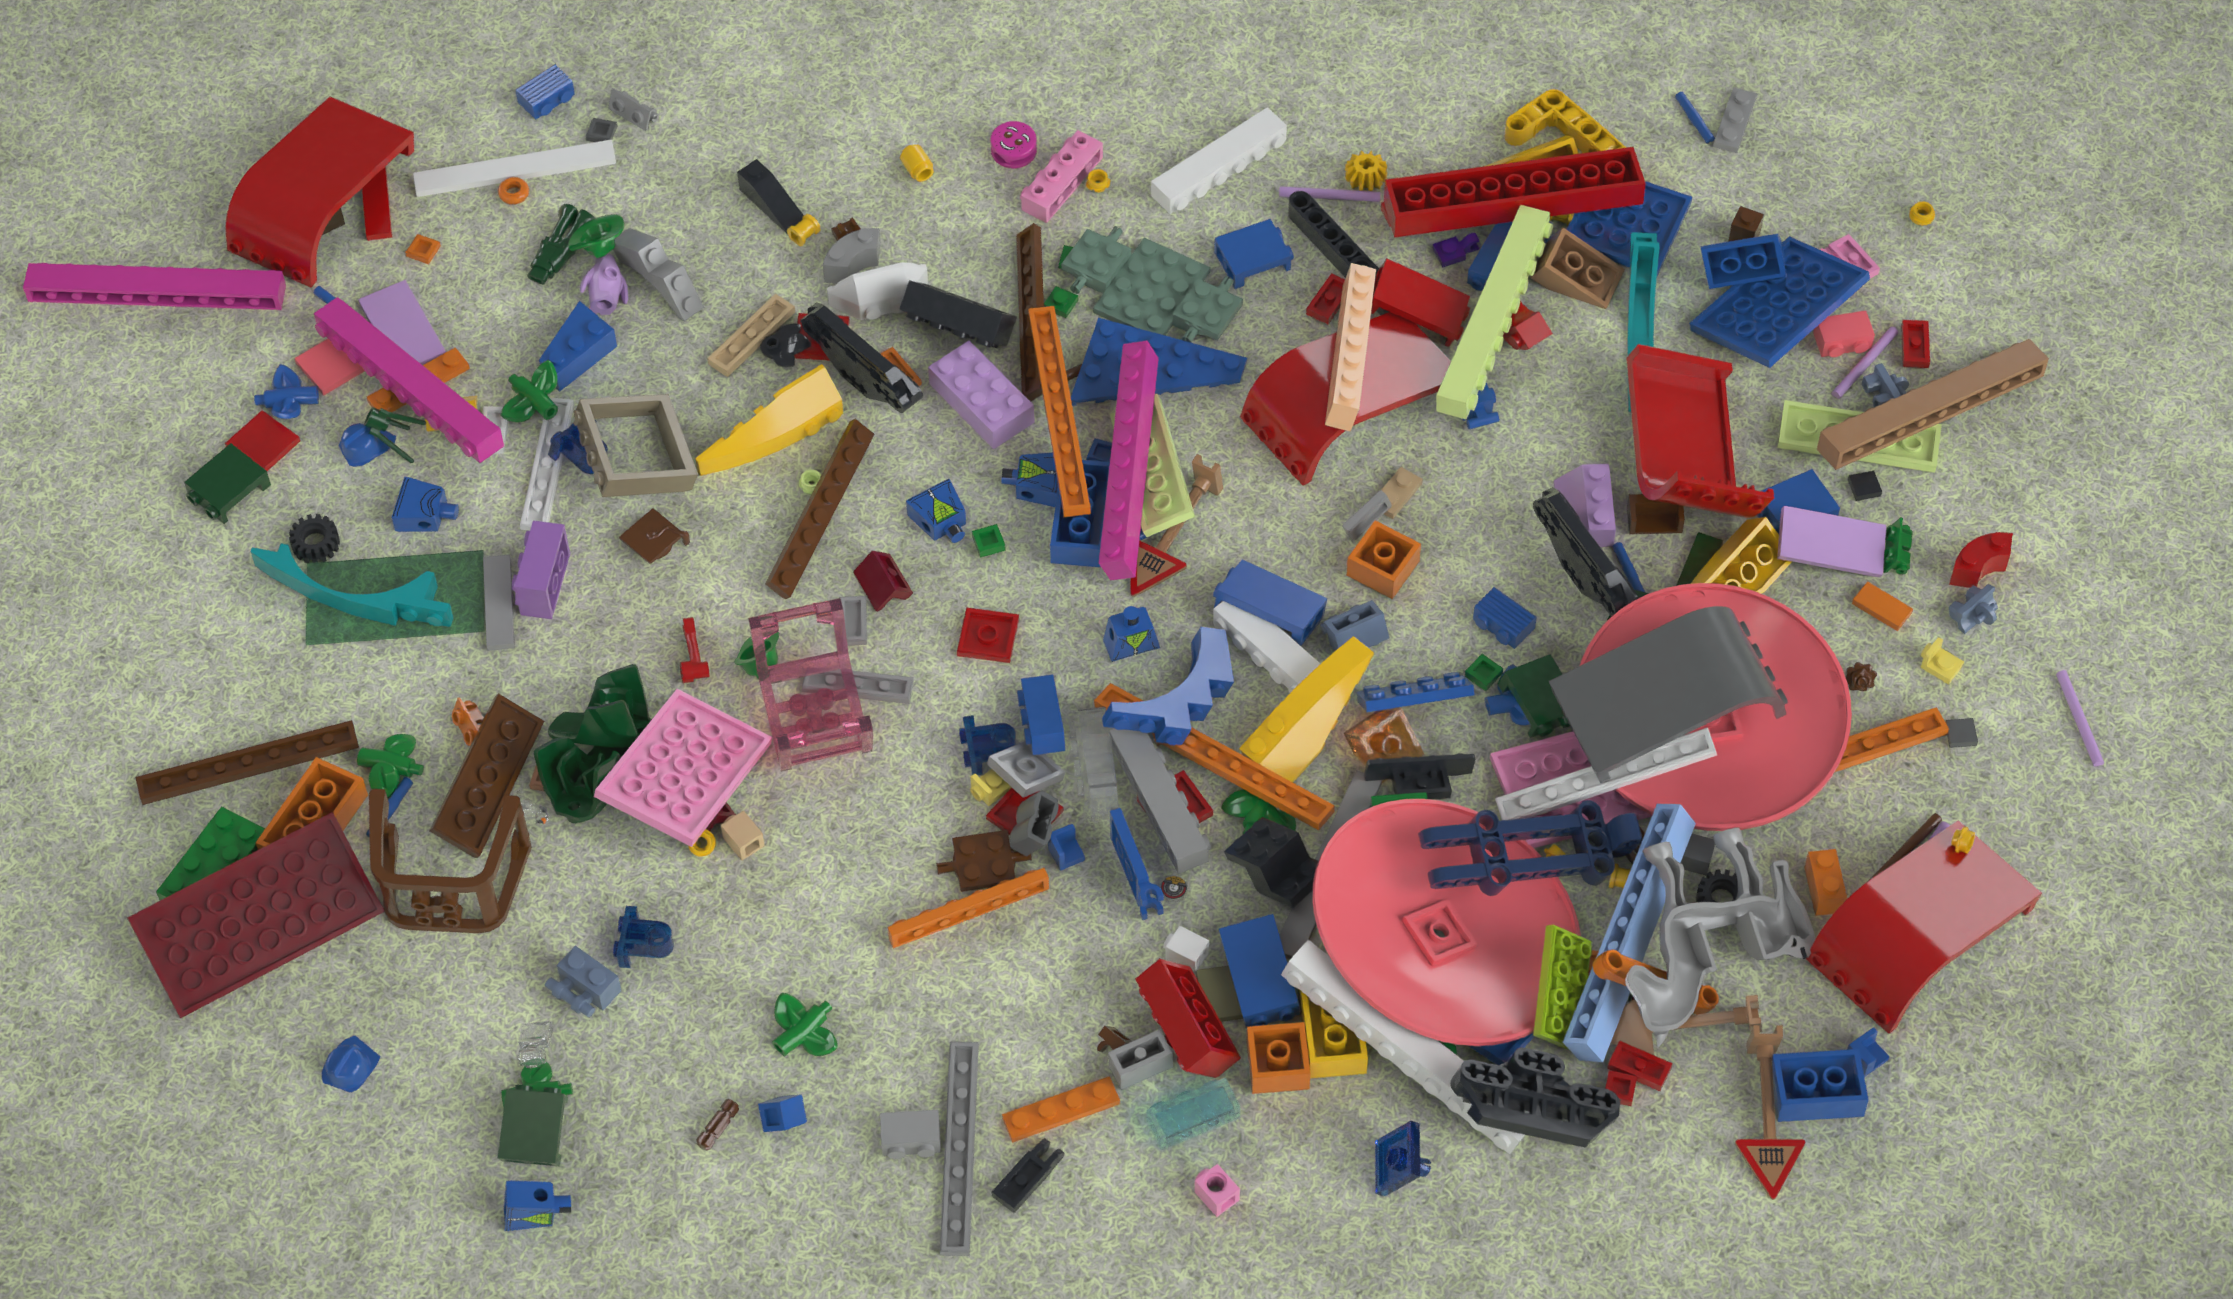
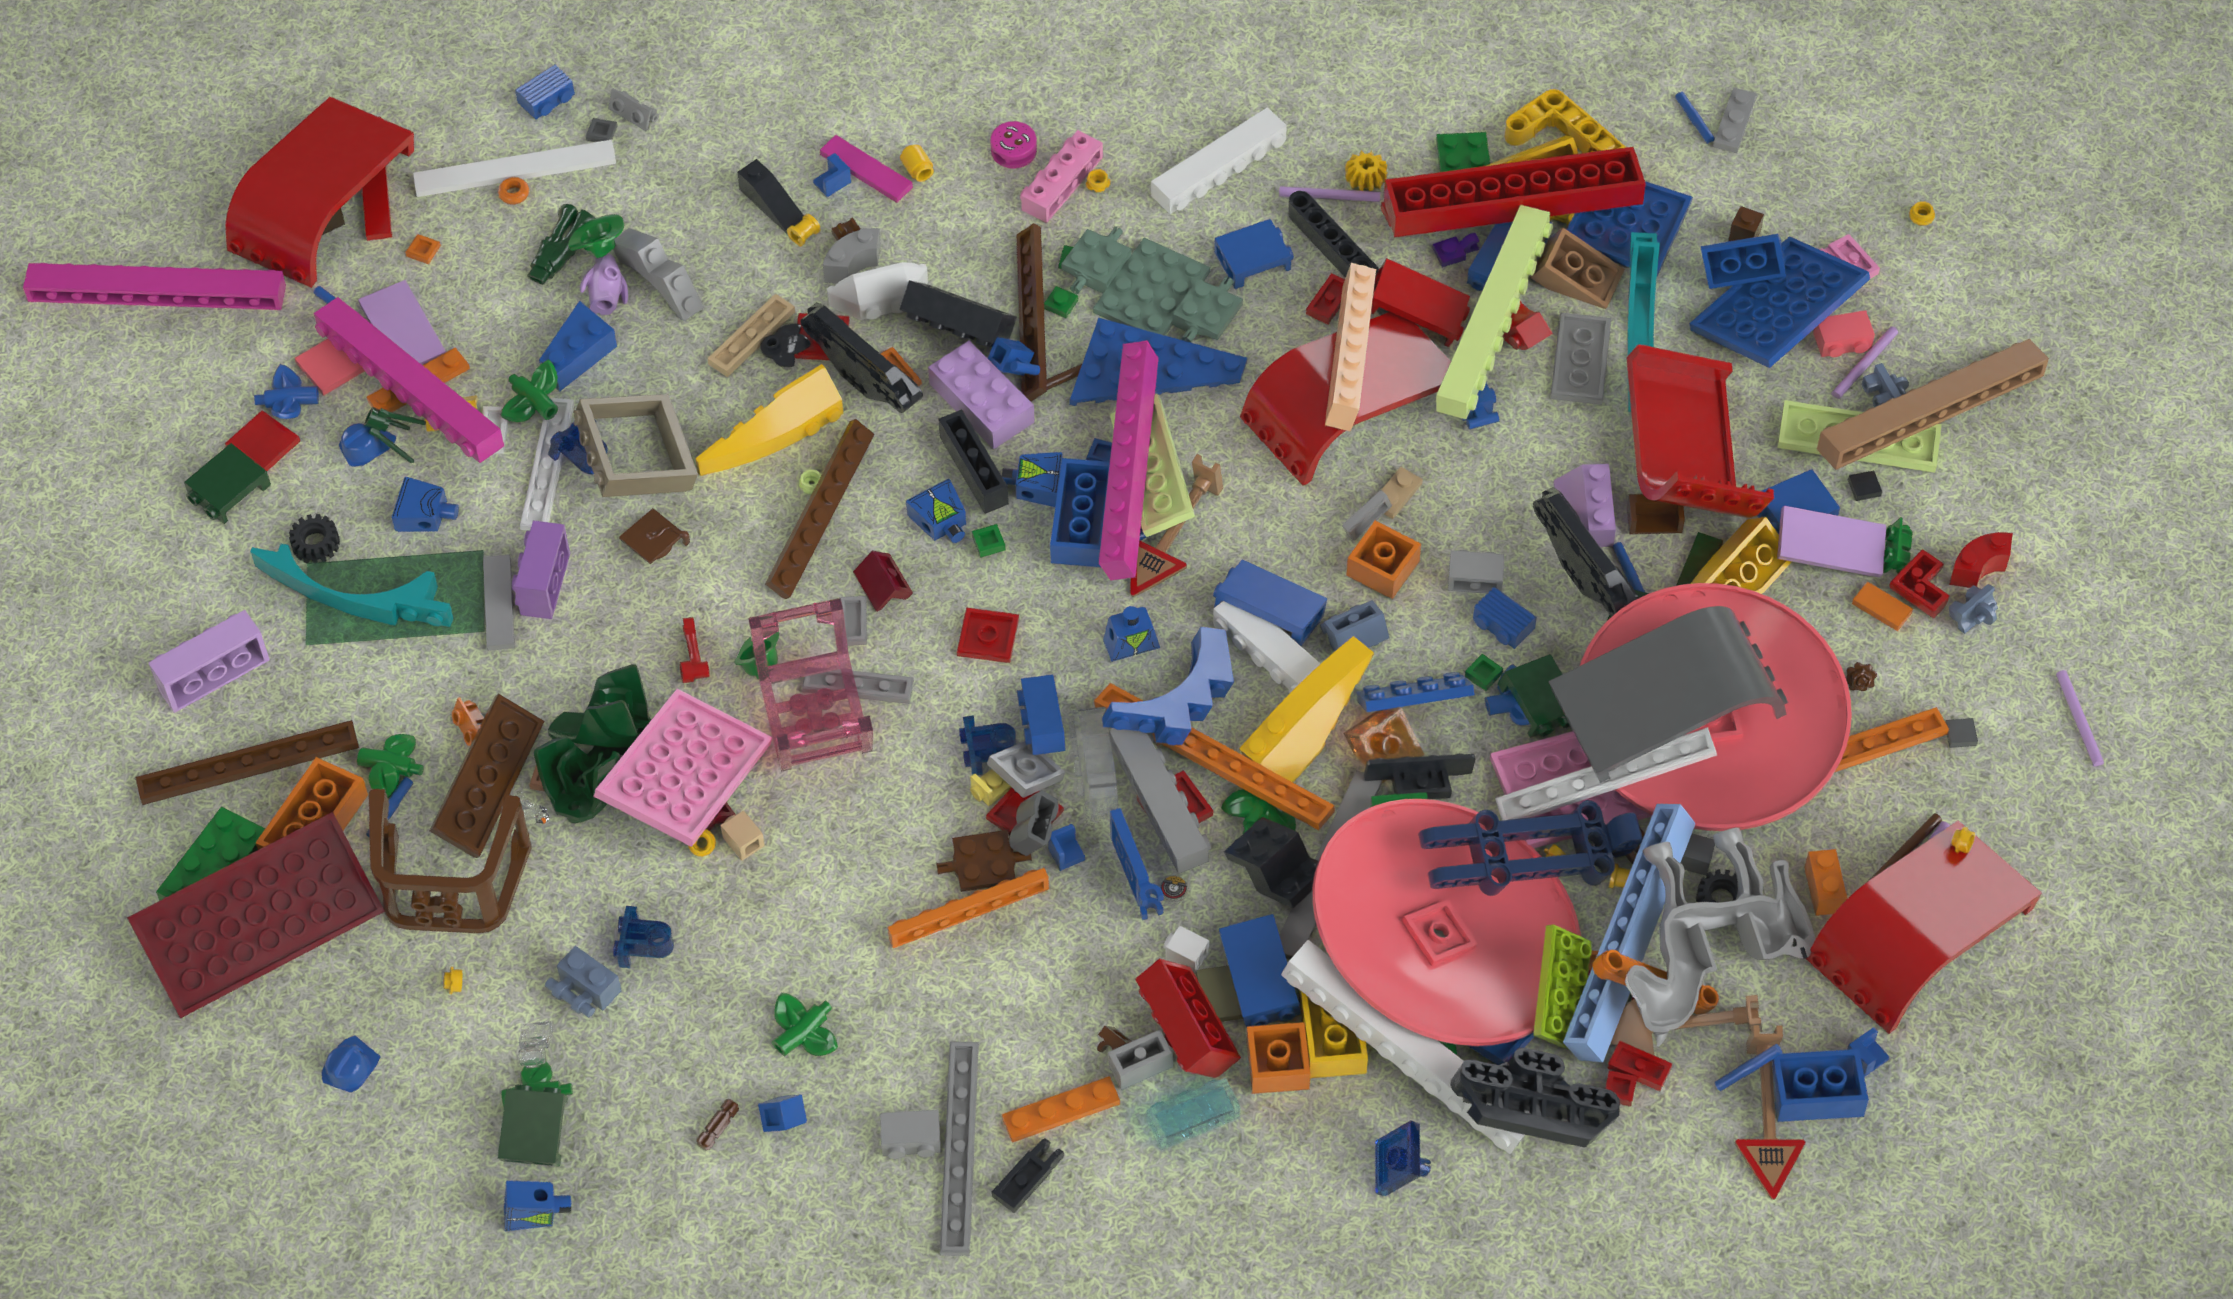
(209, 661): none -> lavender brick
(453, 980): none -> yellow plate
(835, 178): none -> blue panel
(868, 169): none -> dark pink tile
(973, 461): none -> black brick
(1012, 357): none -> blue brick
(1059, 412): orange plate -> none
(1221, 1200): bright pink brick -> none
(1462, 150): none -> green plate
(1475, 571): none -> light grey brick
(1581, 358): none -> light grey tile
(1748, 1067): none -> blue piece
(1915, 343): red plate -> none
(1915, 585): none -> red brick
(1940, 662): light yellow bracket -> none

